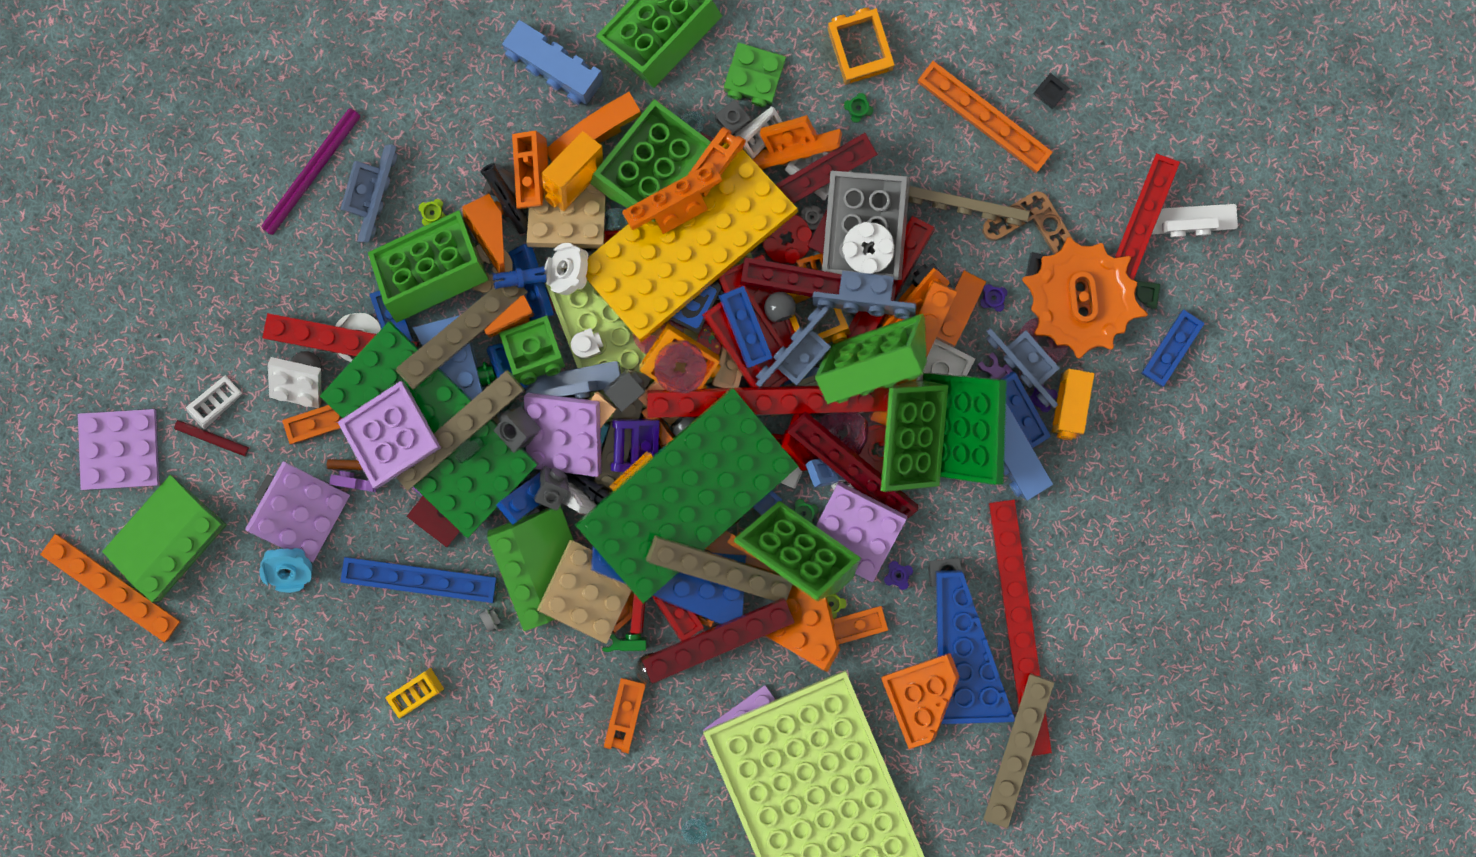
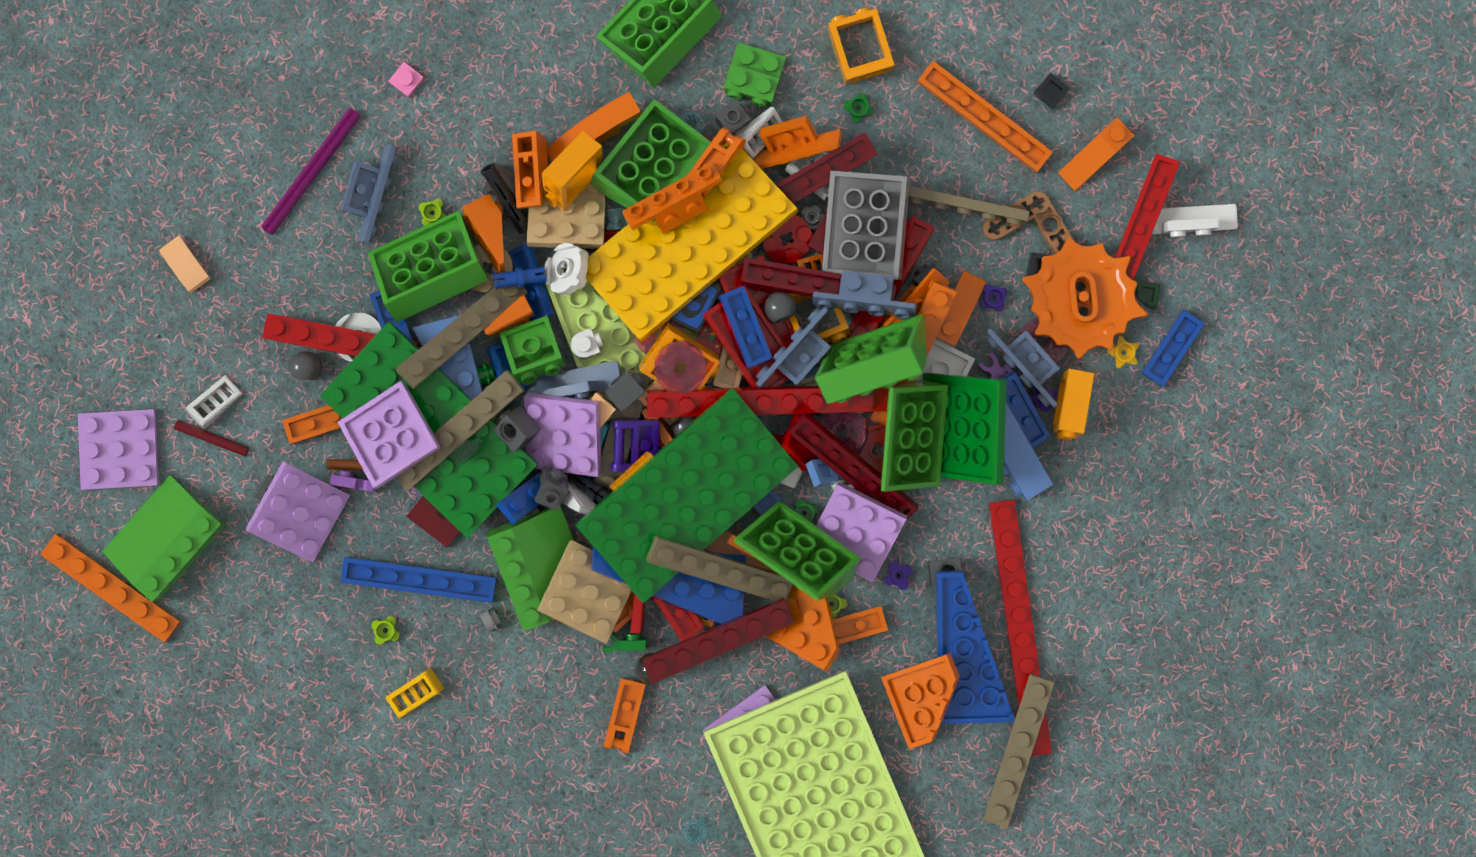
(184, 264): none -> light nougat slope
(275, 561): medium azure plate -> none
(294, 382): white plate -> none
(380, 636): none -> lime plate
(406, 79): none -> bright pink plate
(552, 63): medium blue wedge -> none
(854, 250): white plate -> none
(1096, 154): none -> orange slope
(1121, 359): none -> yellow plate

